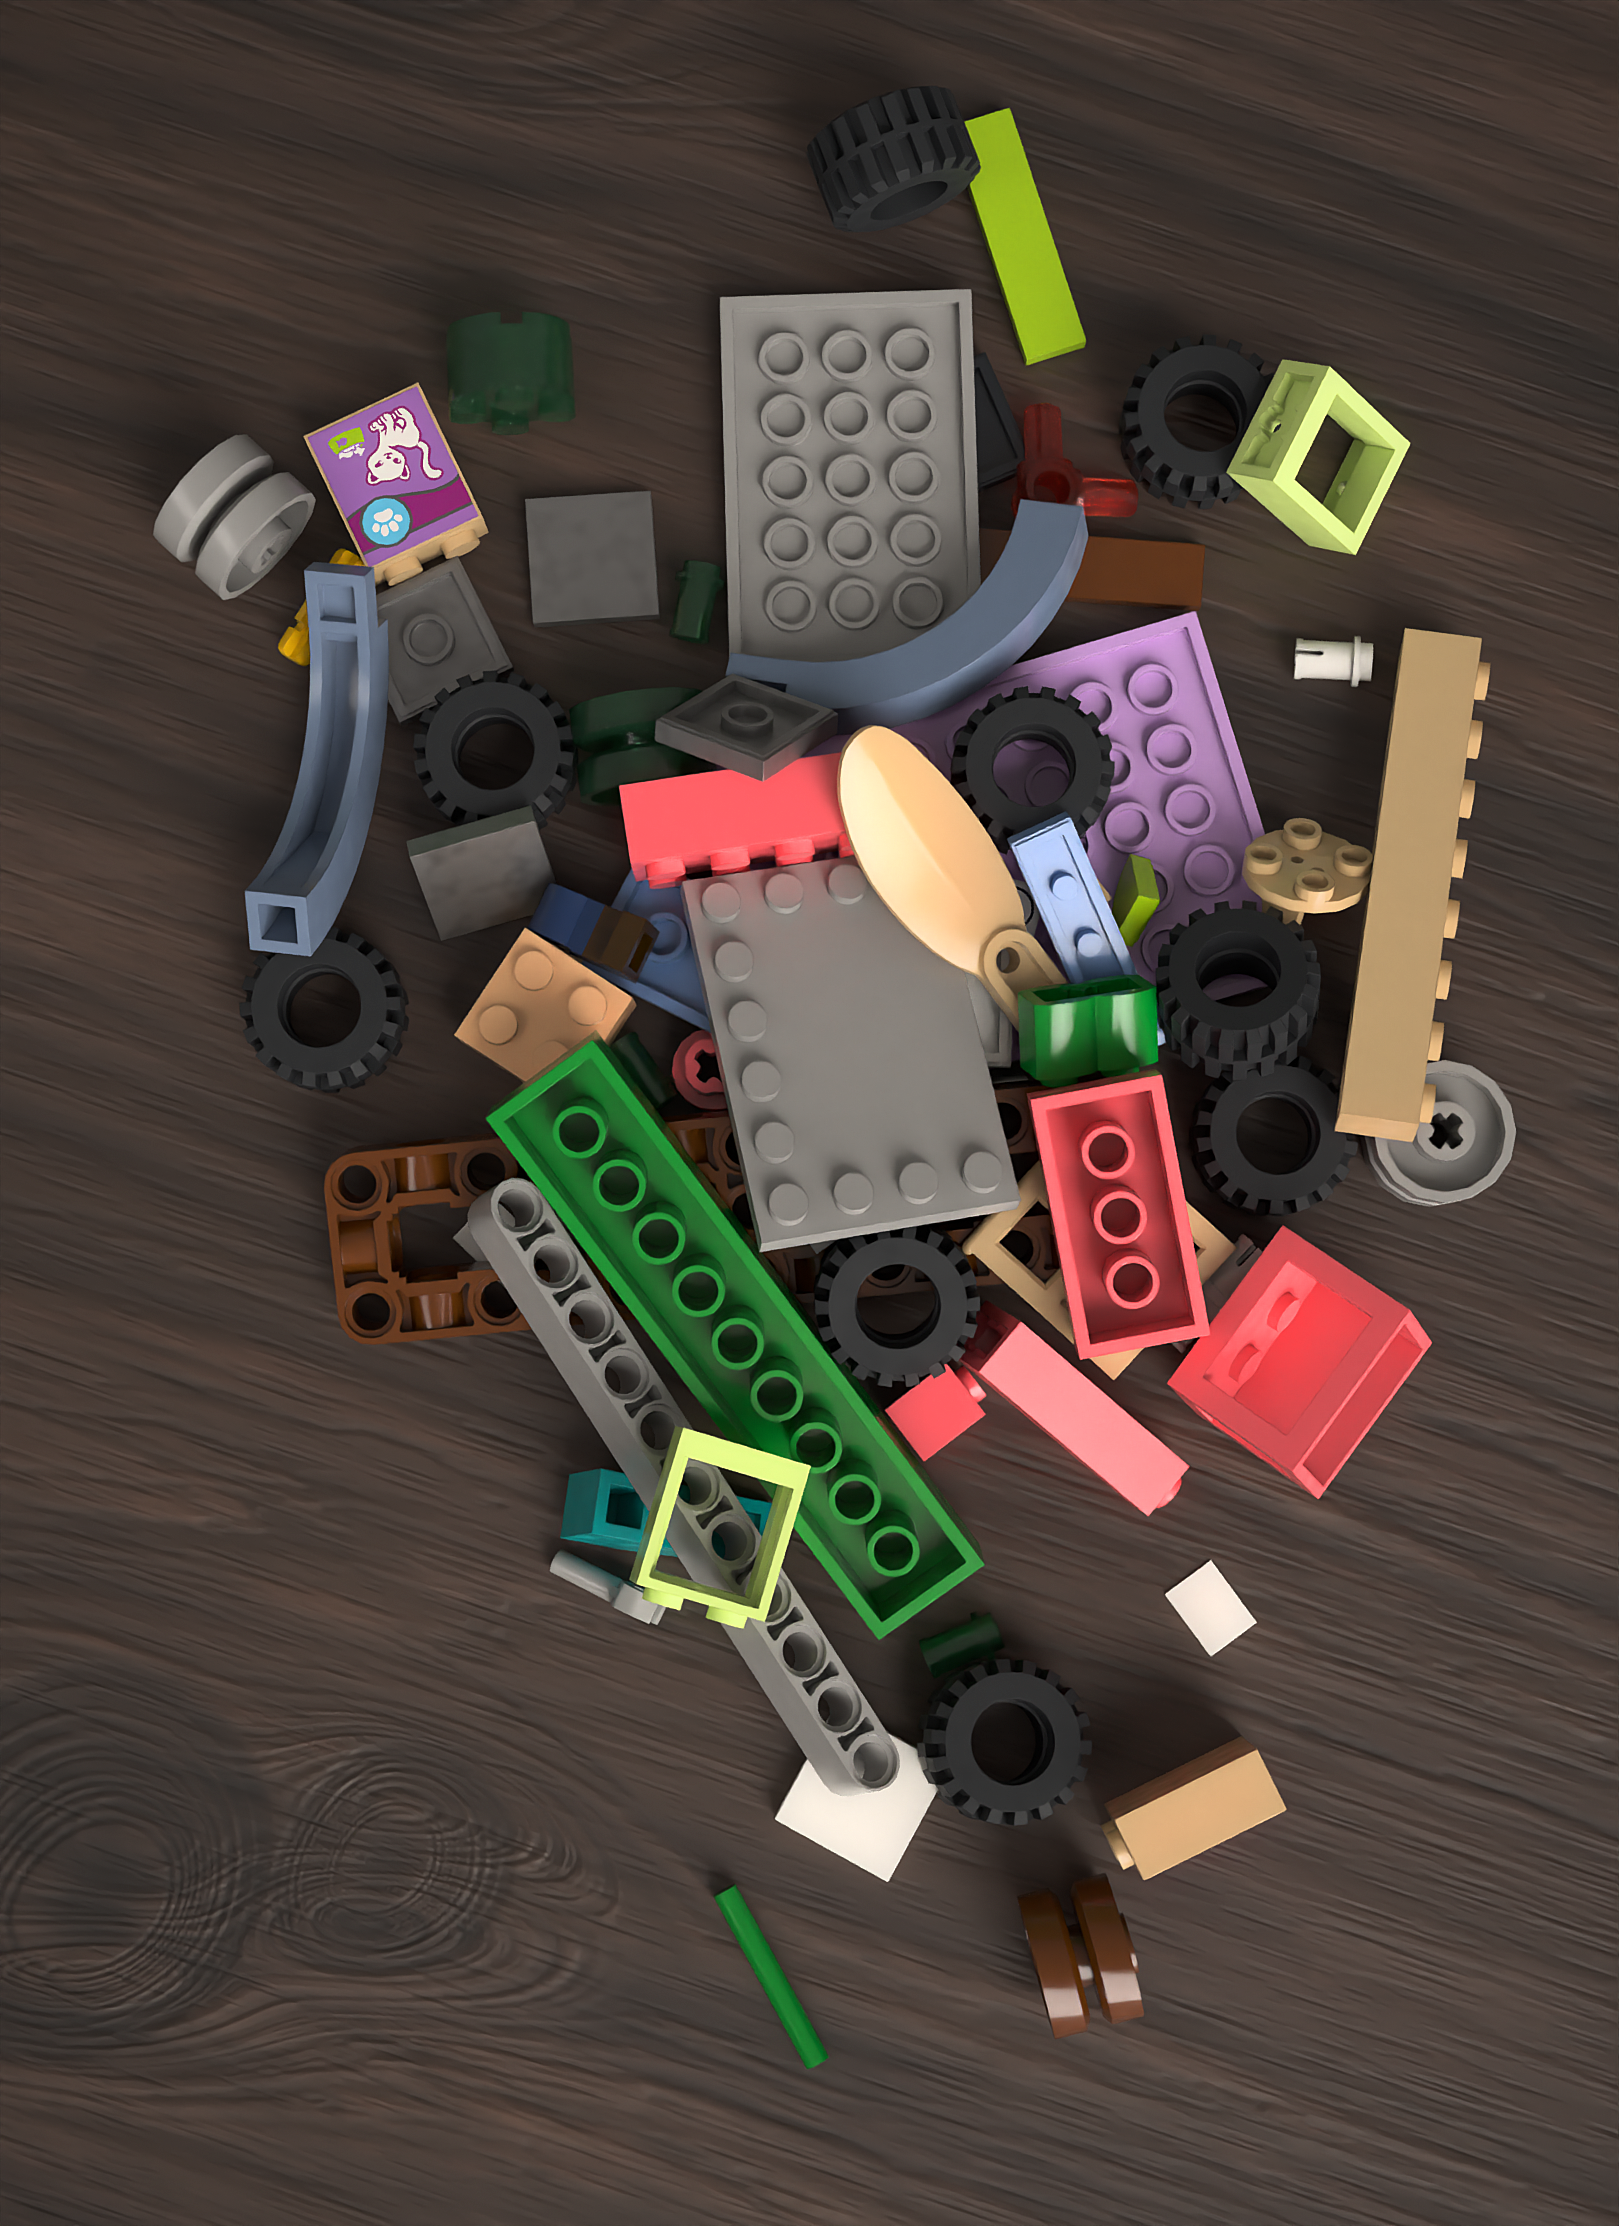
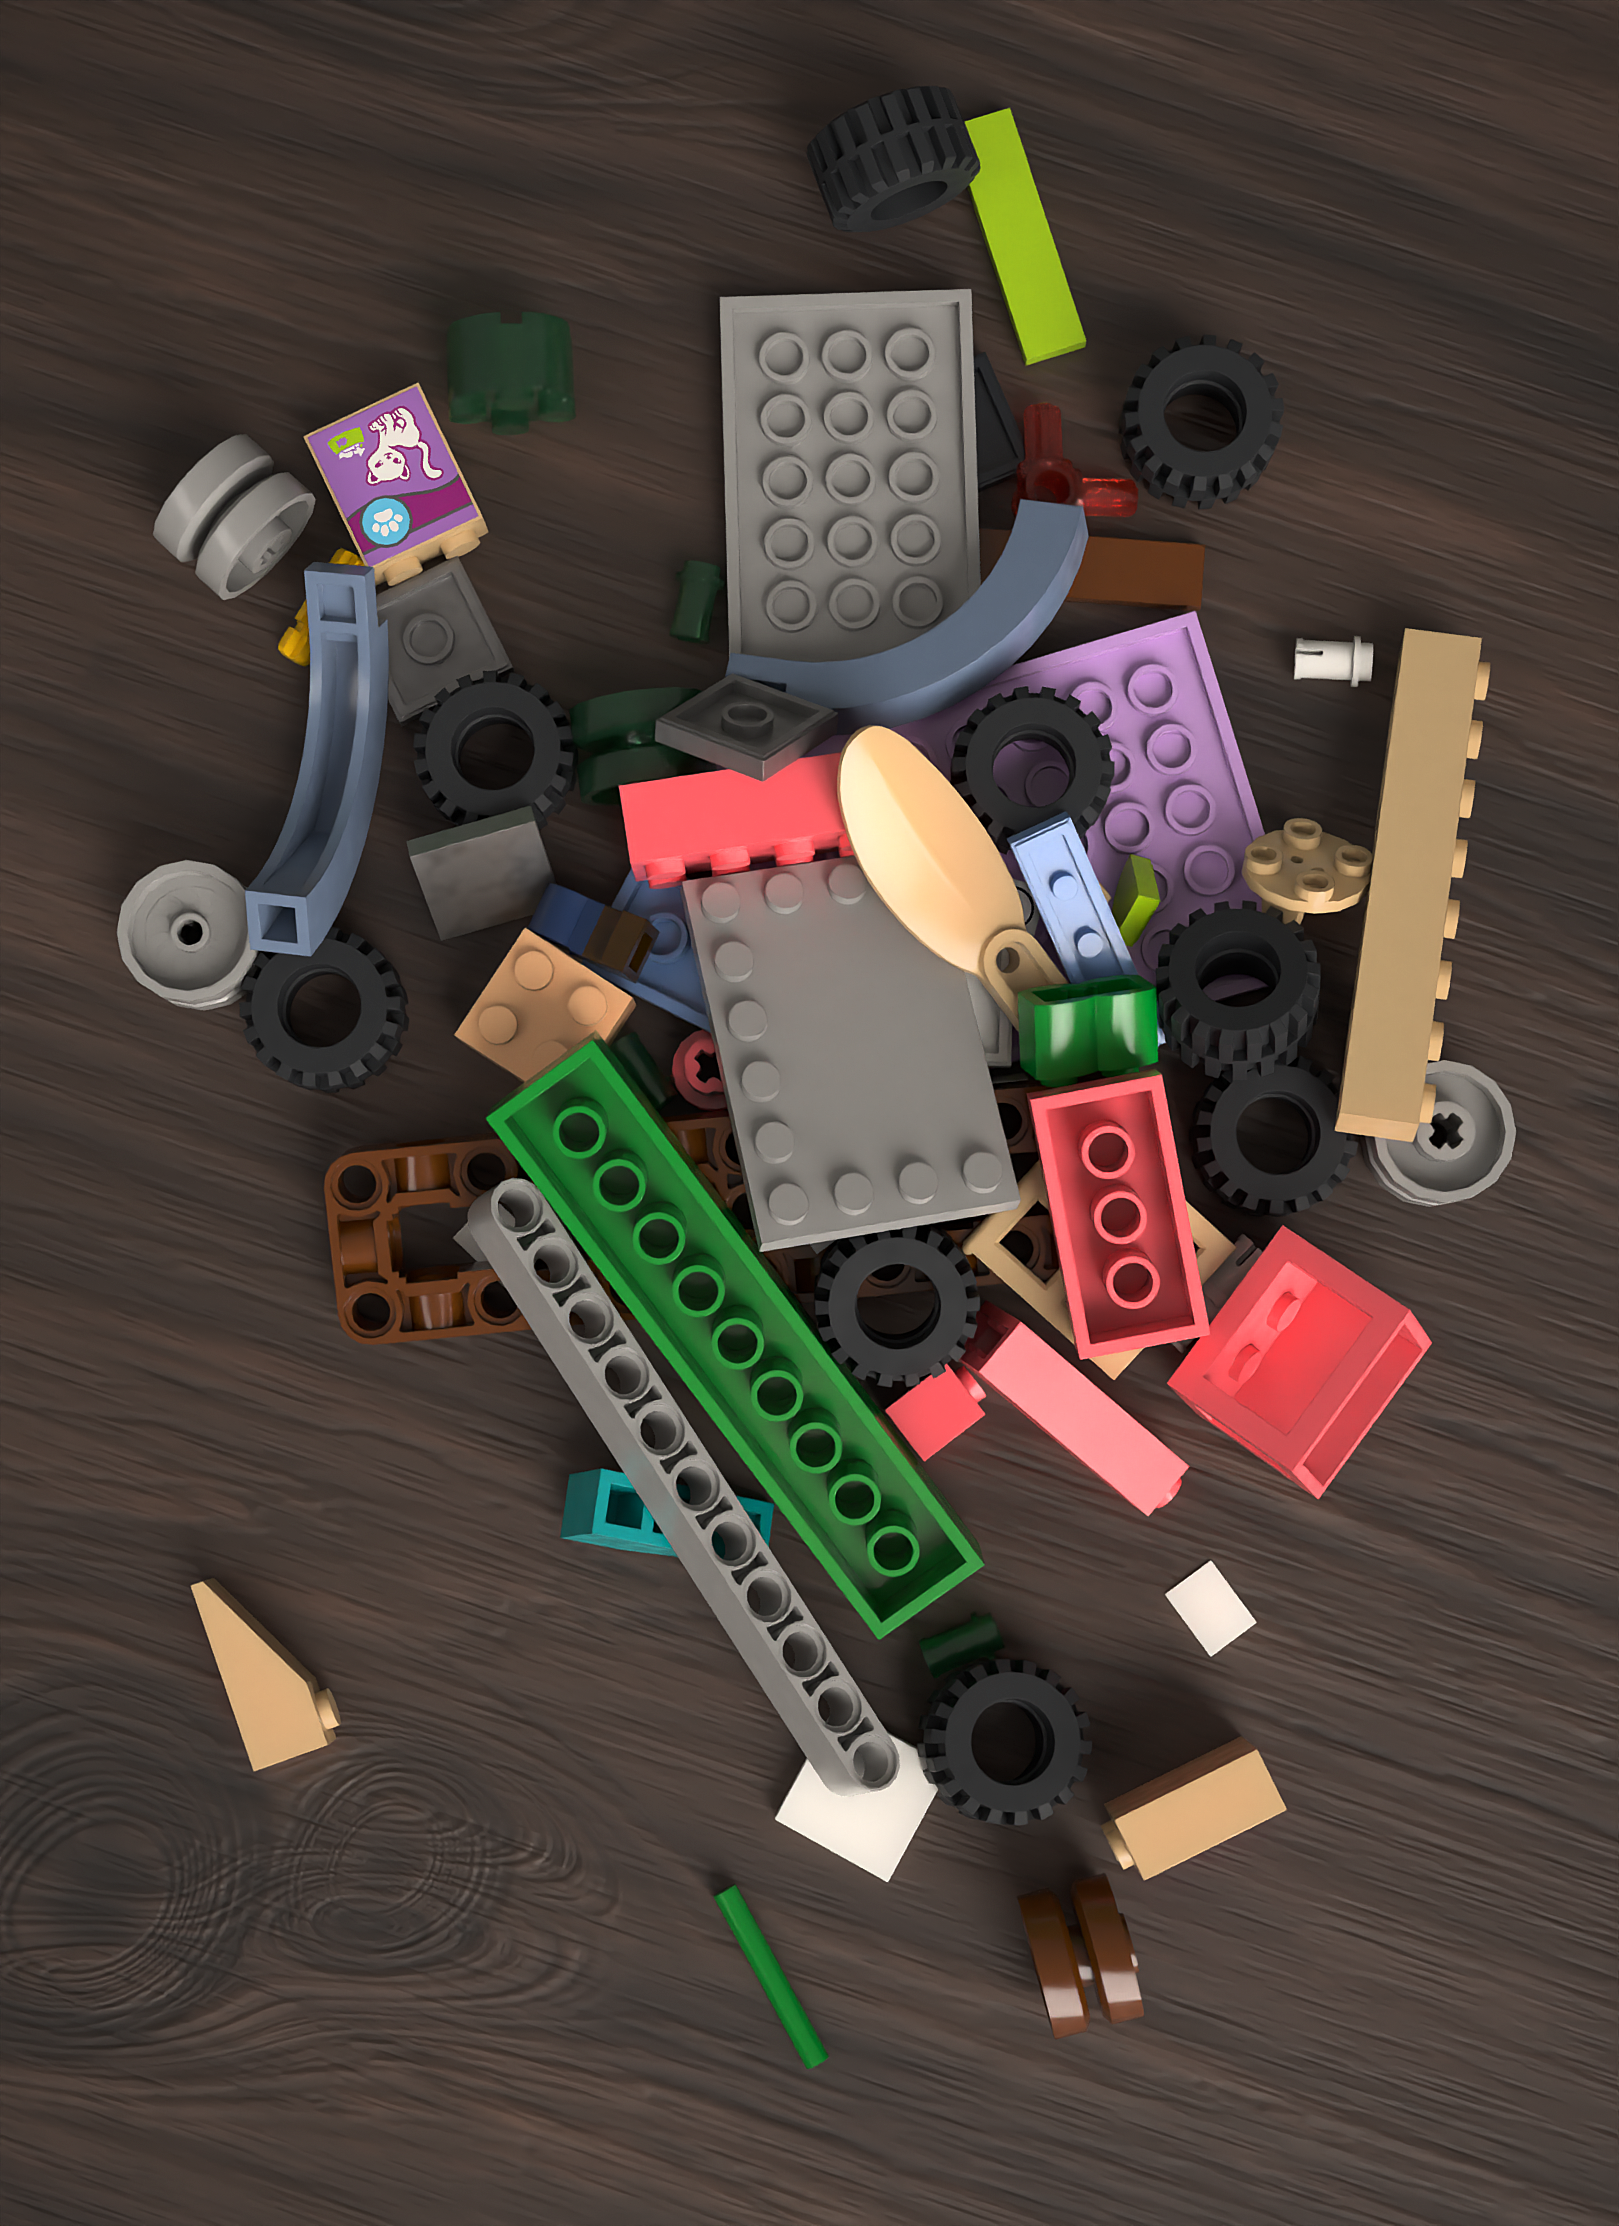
(155, 930): none -> light grey wheel
(268, 1688): none -> tan slope
(592, 559): flat silver tile -> none
(620, 1593): light grey bar -> none
(723, 1605): yellowish green window -> none
(1270, 461): yellowish green window -> none

